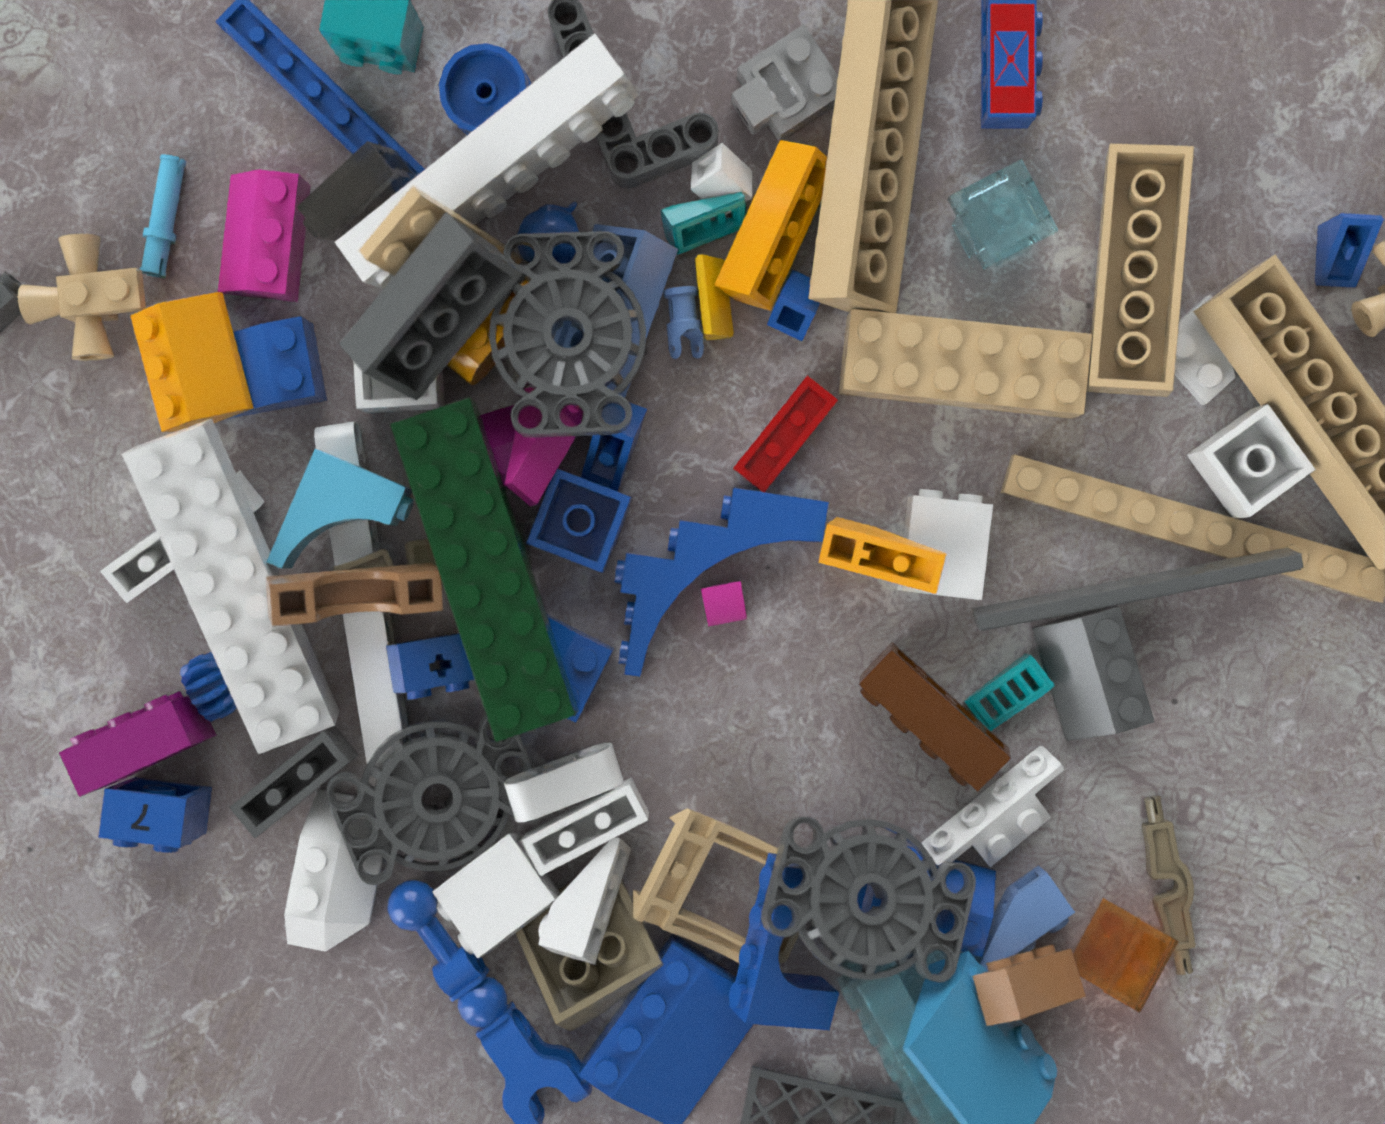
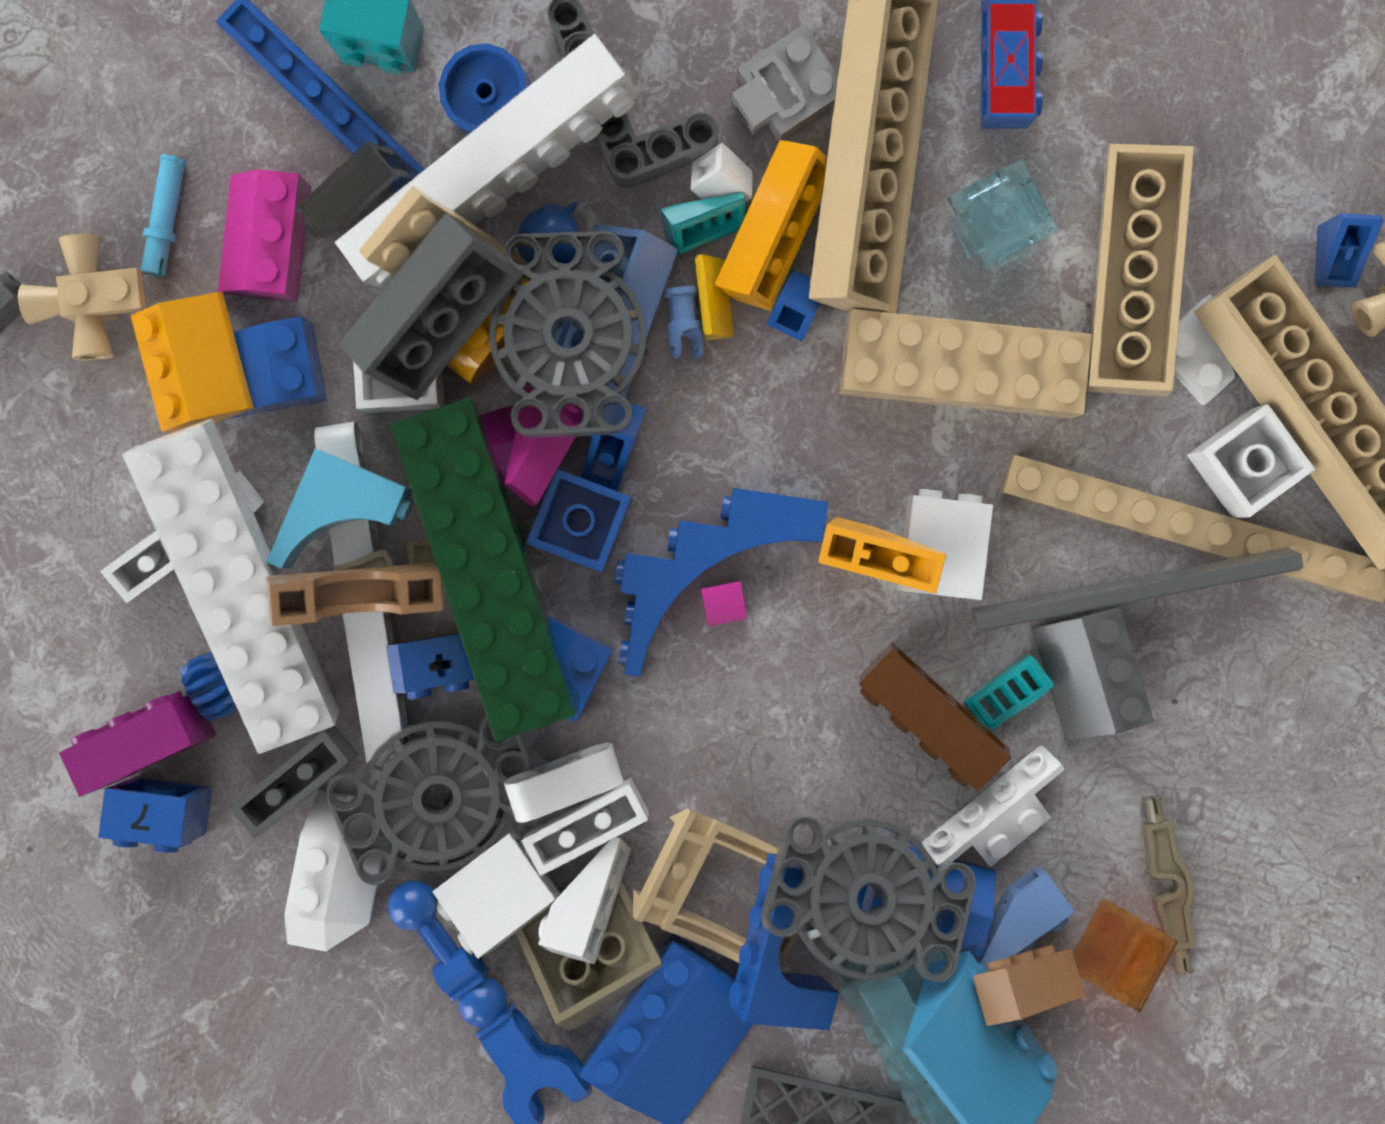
(785, 434): red plate -> none

